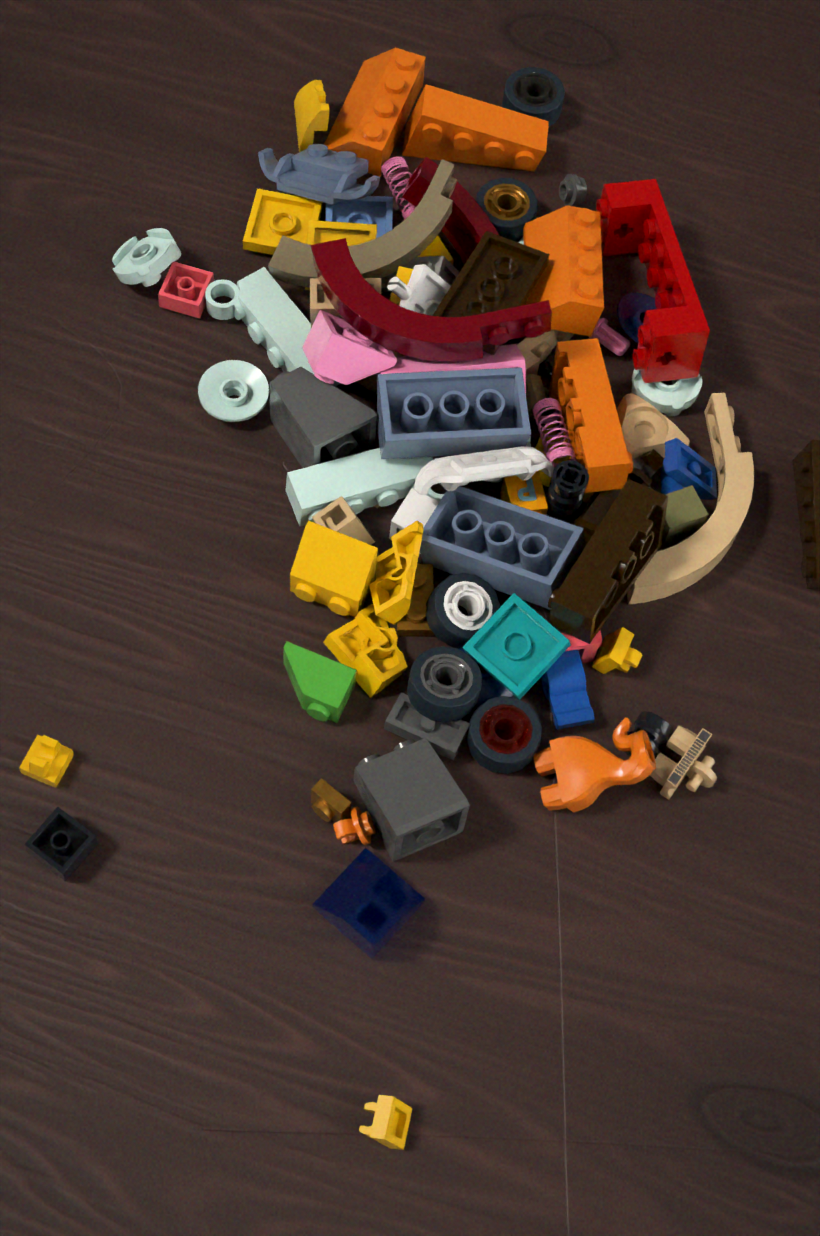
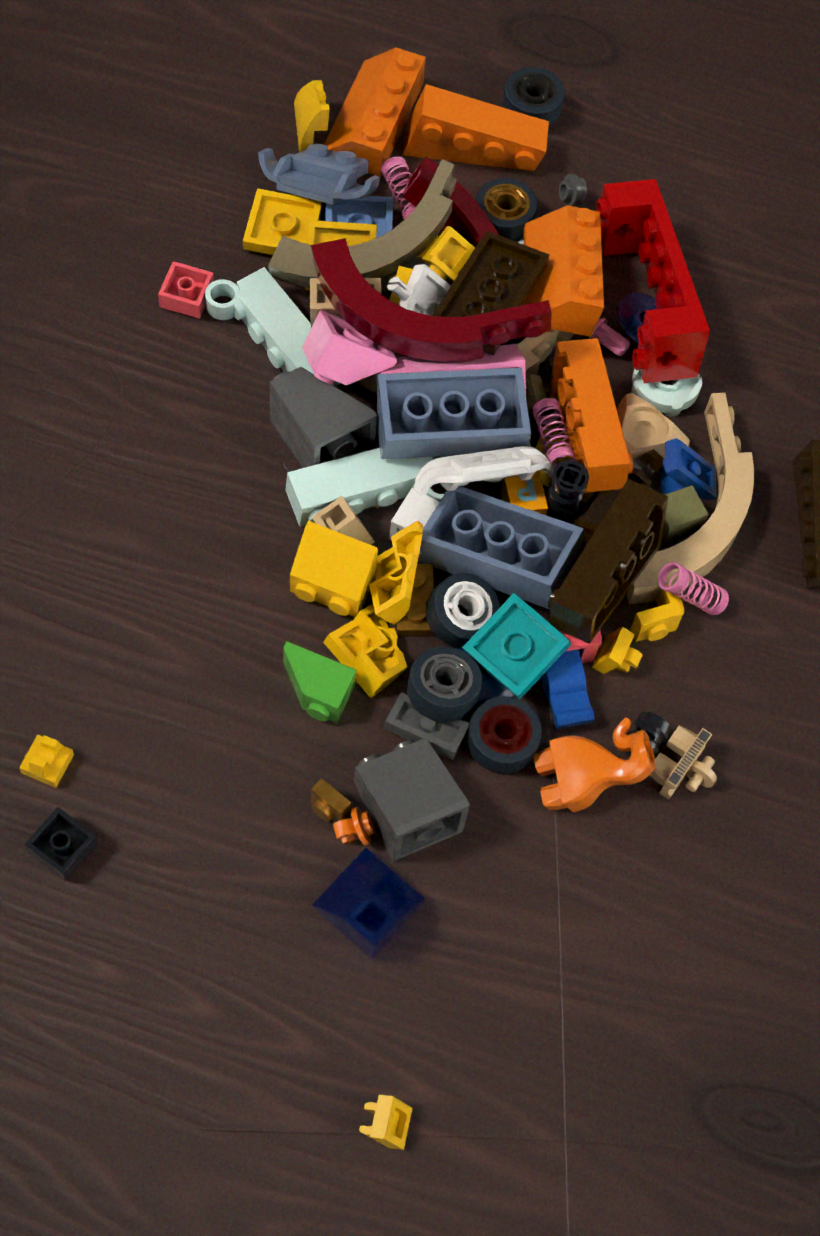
(145, 259): light aqua plate -> none
(230, 379): light aqua dish -> none
(448, 254): none -> yellow bracket
(658, 621): none -> yellow bracket
(682, 584): none -> bright pink piece

